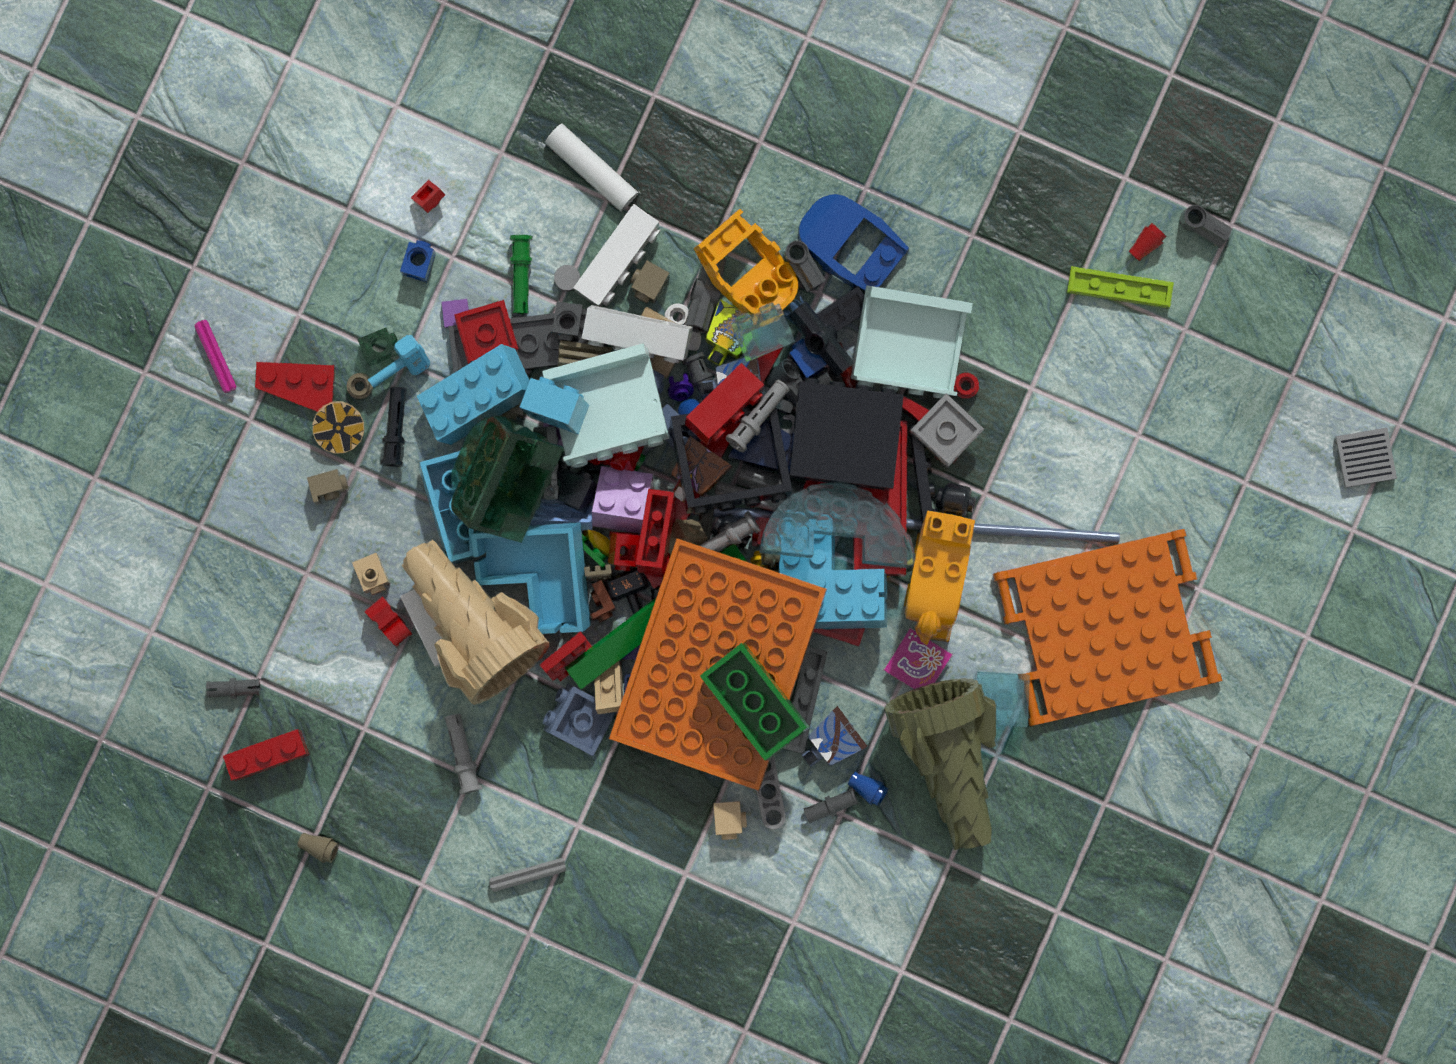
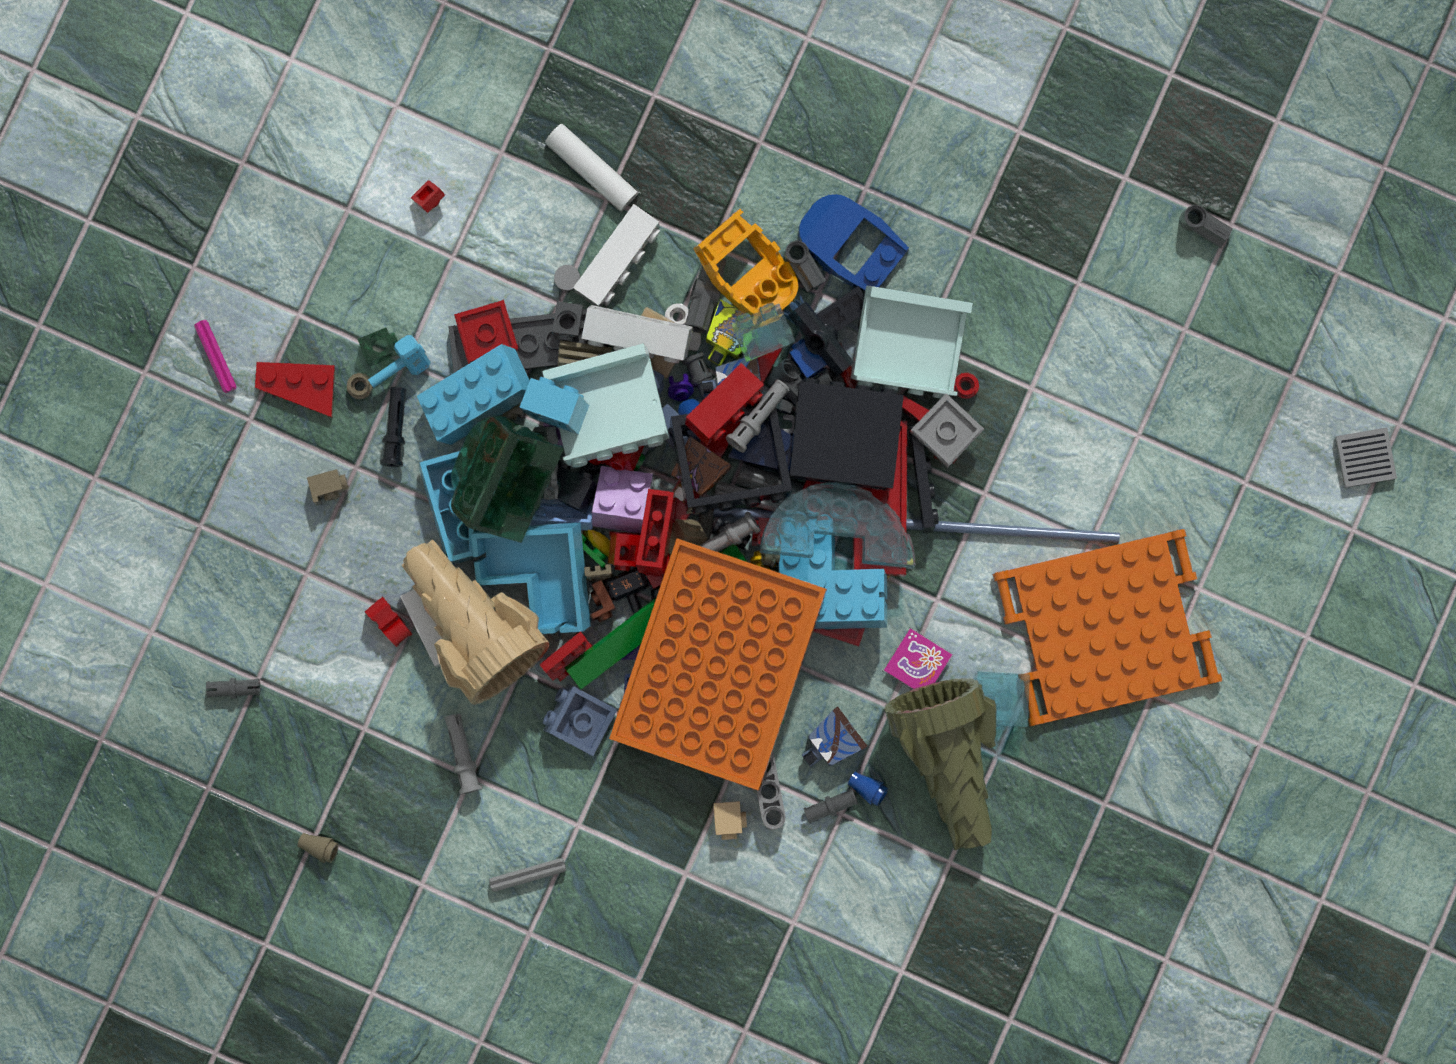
(266, 755): red brick -> none
(338, 427): tile -> none
(371, 574): tan brick -> none
(418, 272): blue brick -> none
(453, 307): medium lavender tile -> none
(520, 261): green pin -> none
(609, 690): tan plate -> none
(649, 282): dark tan brick -> none
(754, 701): green brick -> none
(806, 692): dark grey plate -> none
(938, 574): light orange piece -> none
(955, 500): black head -> none
(1120, 287): lime tile -> none
(1147, 241): red cone -> none

